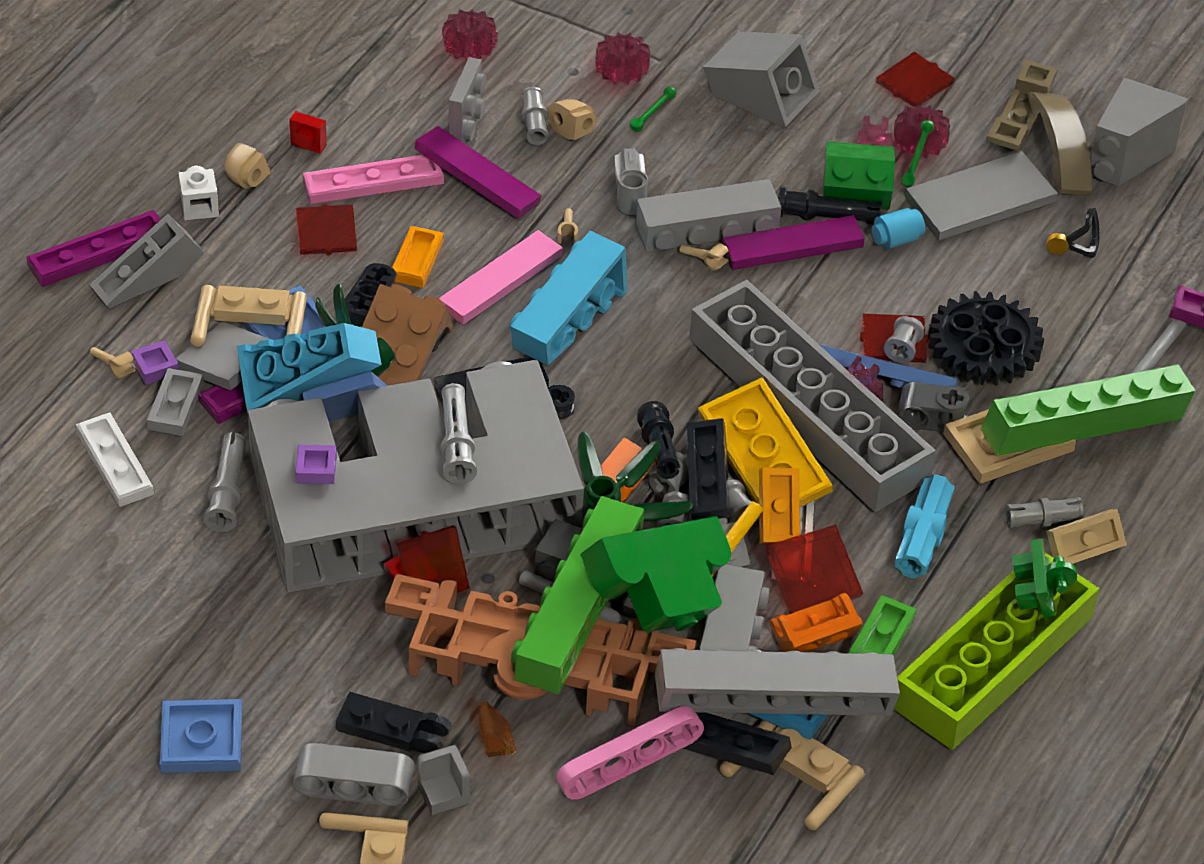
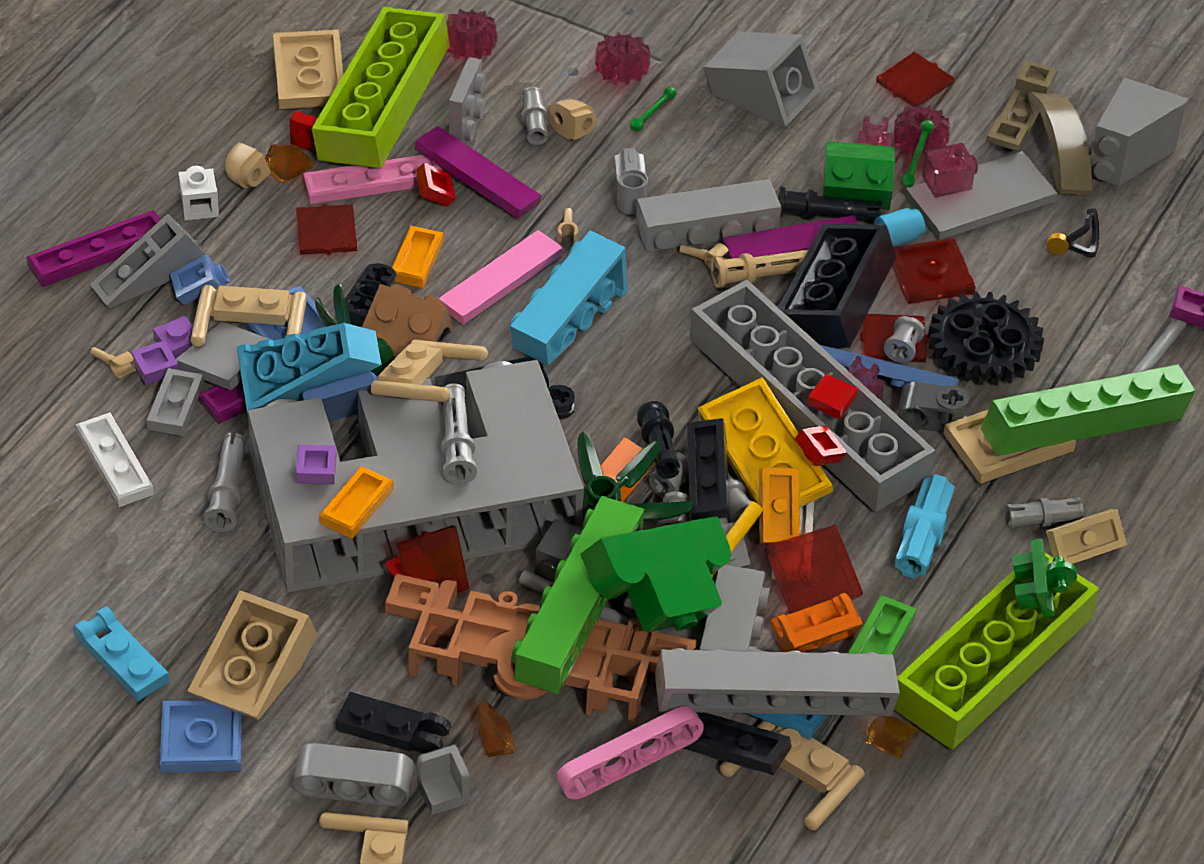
(121, 654): none -> medium azure plate
(176, 335): none -> medium lavender plate
(192, 276): none -> medium blue bracket
(253, 655): none -> tan slope
(287, 162): none -> clear orange slope
(307, 67): none -> tan plate
(356, 502): none -> light orange tile
(381, 87): none -> lime brick
(415, 364): none -> tan plate
(435, 184): none -> red plate
(746, 264): none -> tan pin
(820, 445): none -> red plate
(832, 396): none -> red tile
(839, 281): none -> black slope
(891, 735): none -> clear orange slope
(932, 271): none -> clear red tile
(949, 170): none -> clear pink brick

